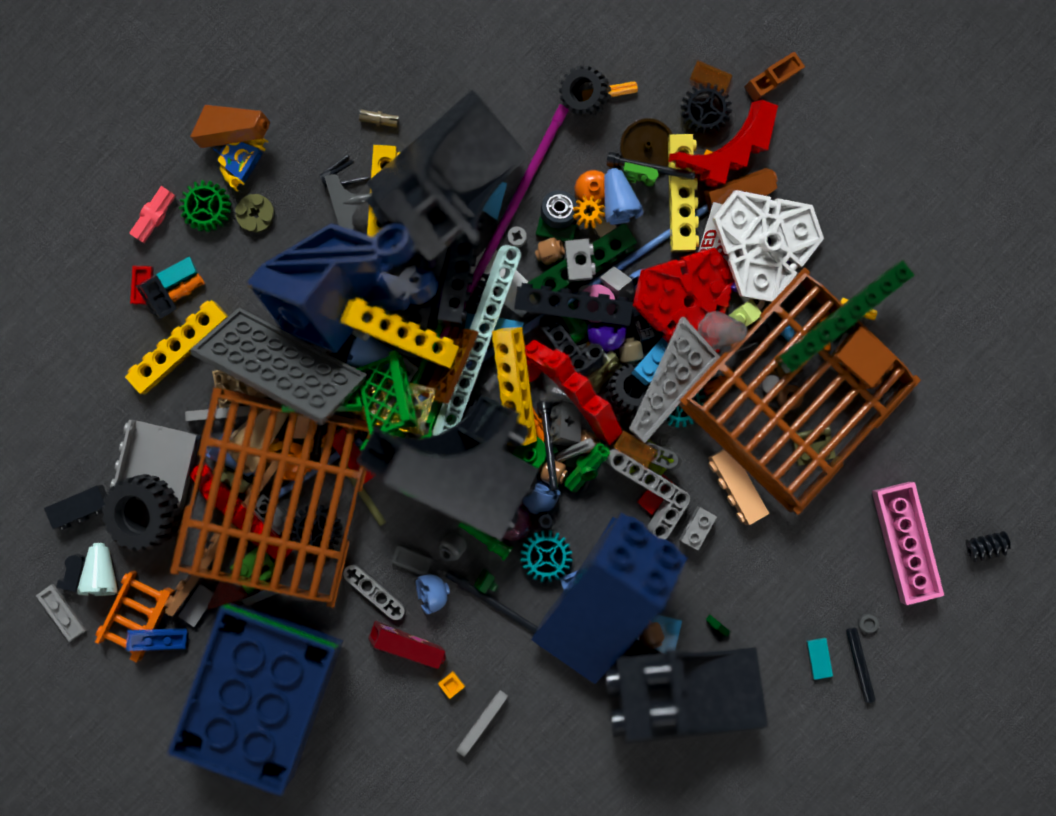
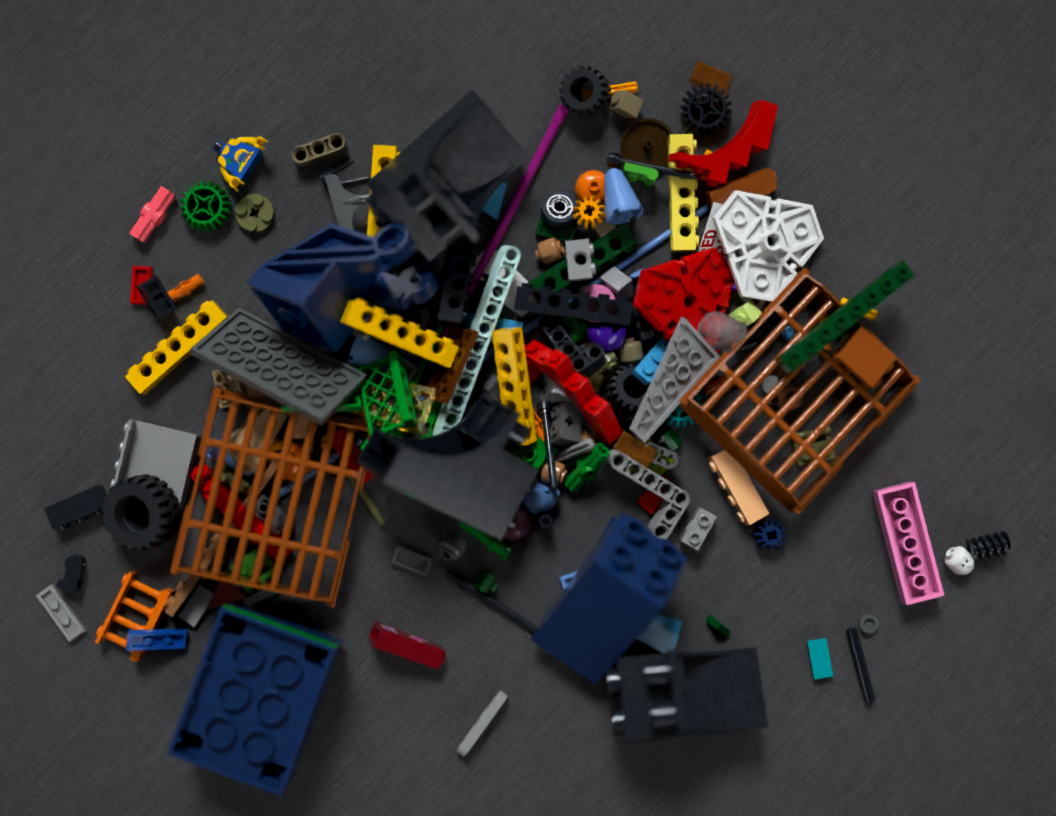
(98, 573): light aqua cone -> none
(178, 272): teal slope -> none
(221, 413): light grey beam -> none
(228, 125): dark orange slope -> none
(310, 148): none -> dark tan beam
(319, 522): black gear -> none
(376, 589): light grey beam -> none
(379, 118): dark tan pin -> none
(432, 592): medium blue cylinder -> none
(451, 684): light orange plate -> none
(518, 239): light grey wheel -> none
(534, 568): teal gear -> none
(626, 103): none -> dark tan brick
(651, 636): medium nougat head -> none
(670, 439): none -> dark green tile
(770, 543): none -> dark blue gear
(774, 76): dark orange slope -> none
(959, 560): none -> white head

